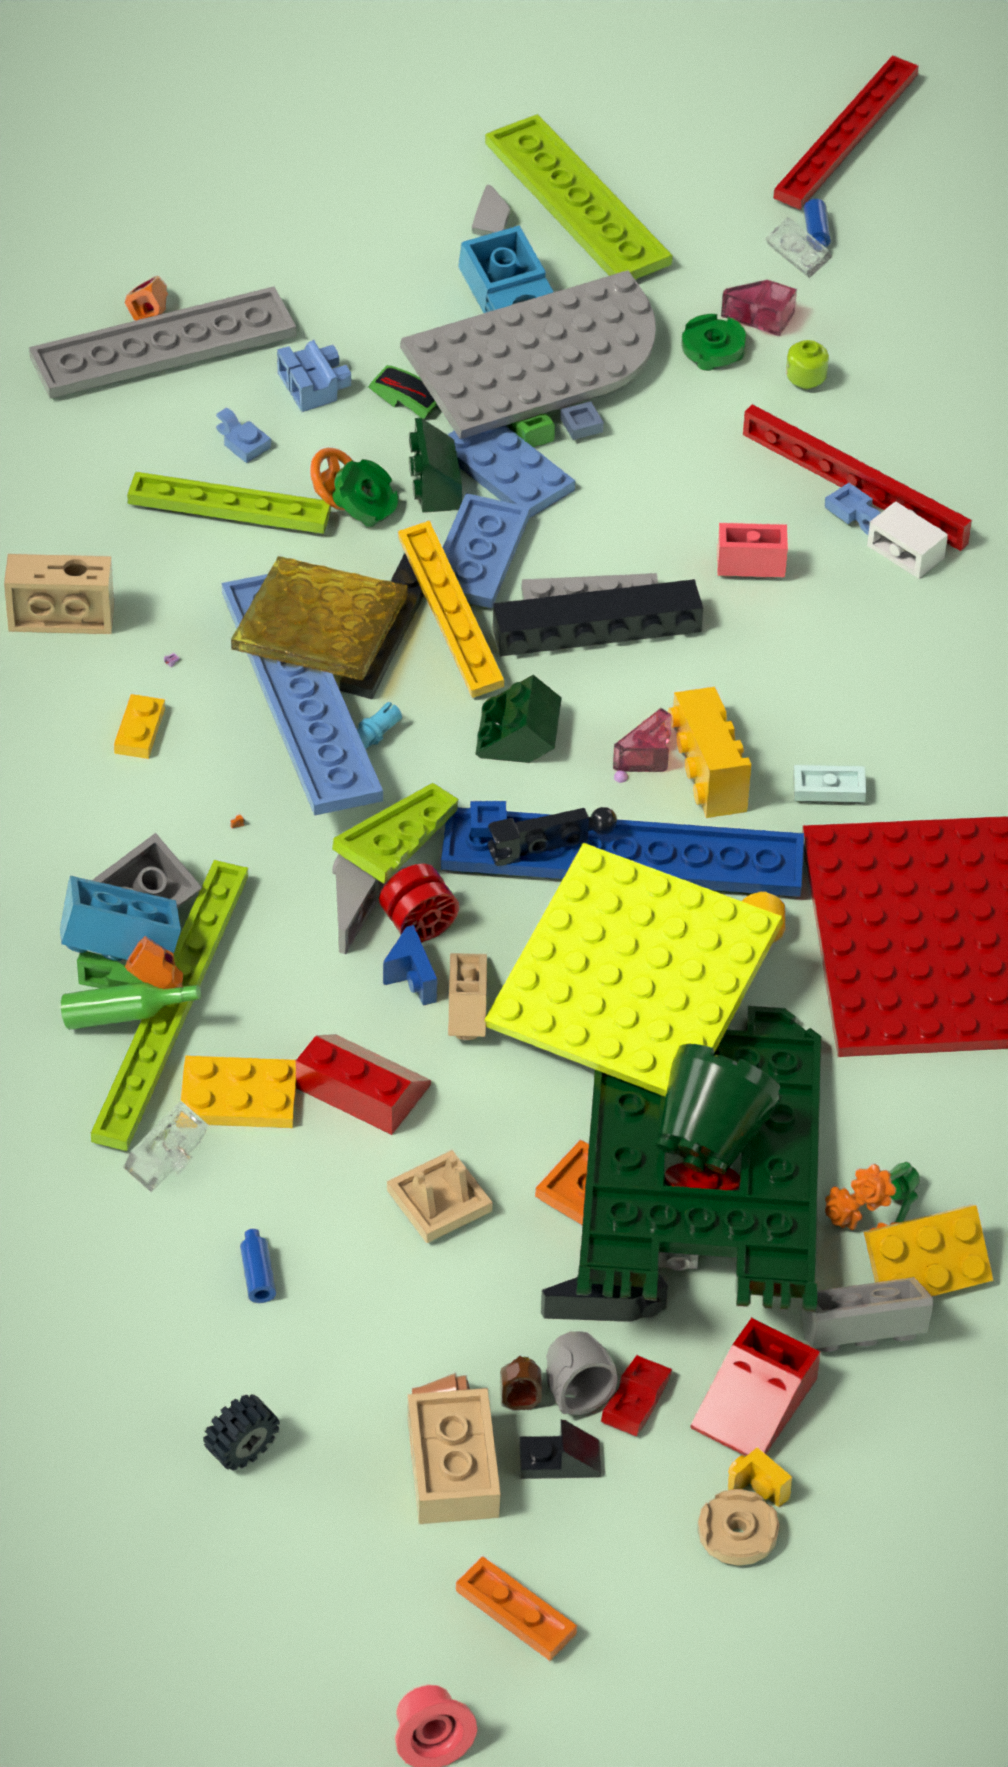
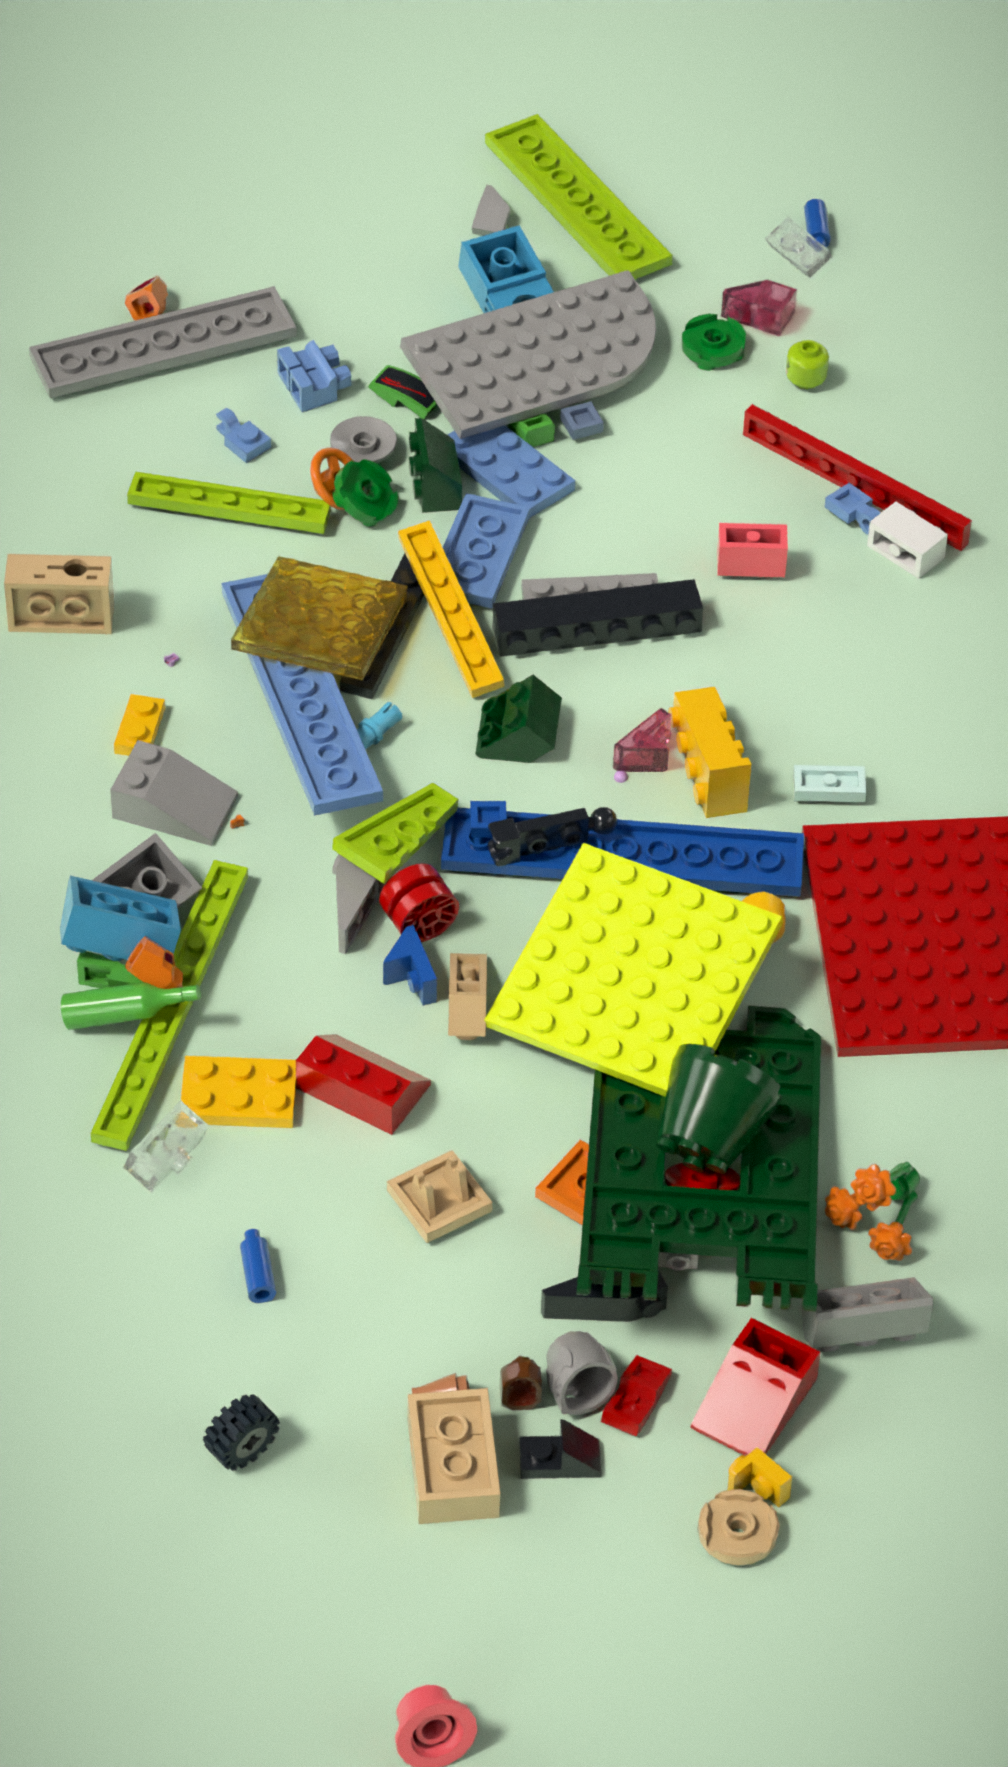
(170, 795): none -> light grey slope
(364, 438): none -> light grey dish
(516, 1608): orange plate -> none
(845, 132): red plate -> none
(938, 1250): yellow plate -> none

